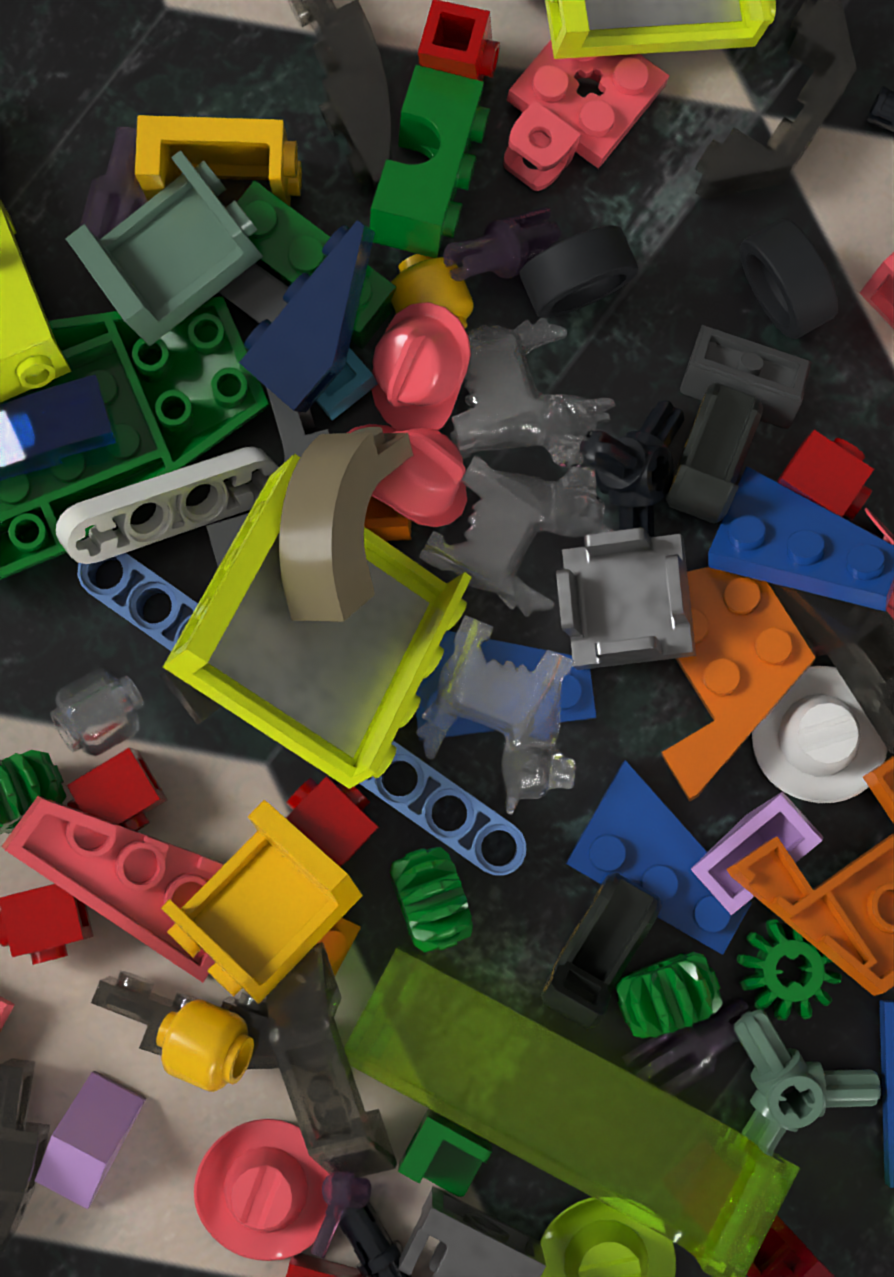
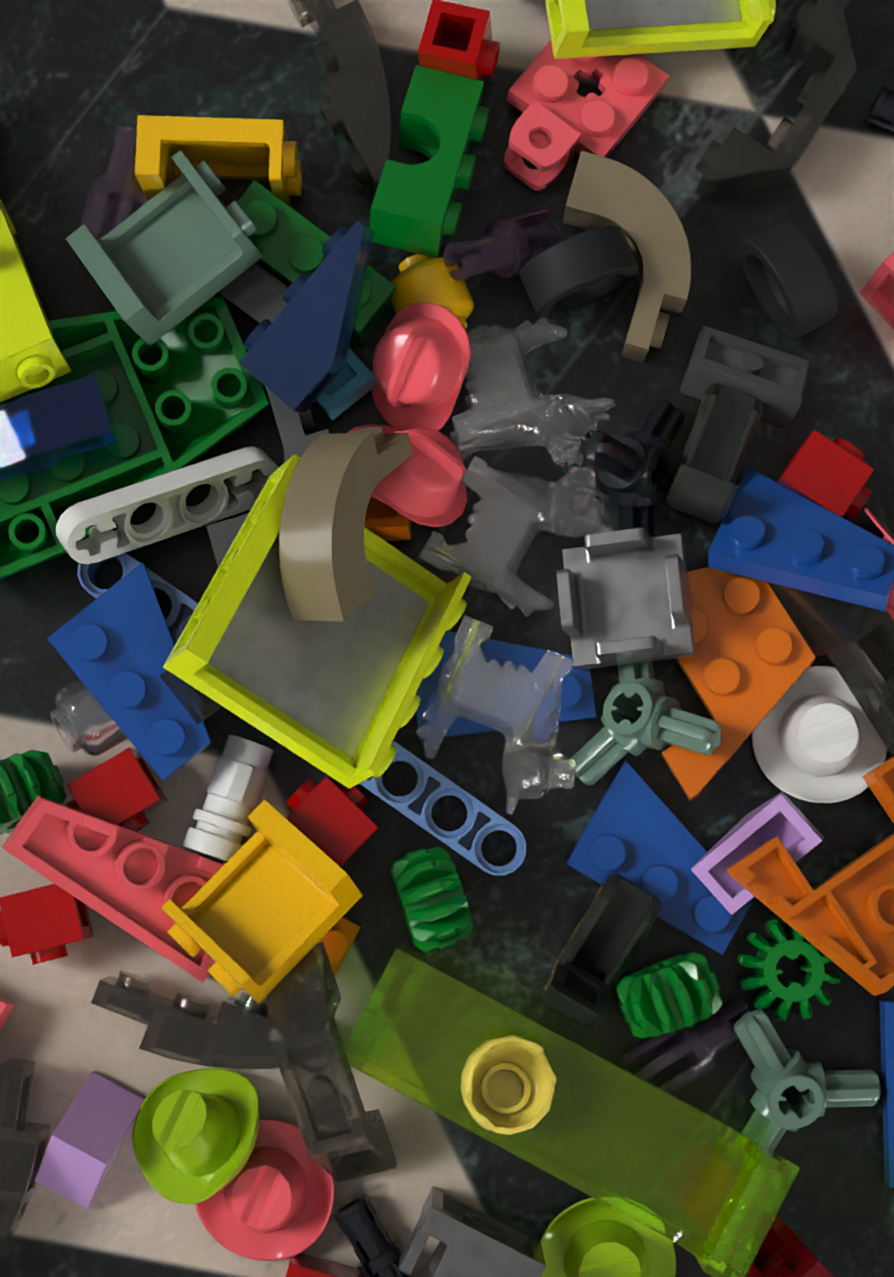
(119, 655): none -> blue wing
(196, 1133): none -> lime hat
(205, 1045): yellow head -> none
(230, 799): none -> white axle
(340, 1192): clear purple hand -> none
(444, 1154): green panel -> none
(508, 1084): none -> light yellow hair
(617, 195): none -> dark tan arch
(641, 718): none -> sand green bush

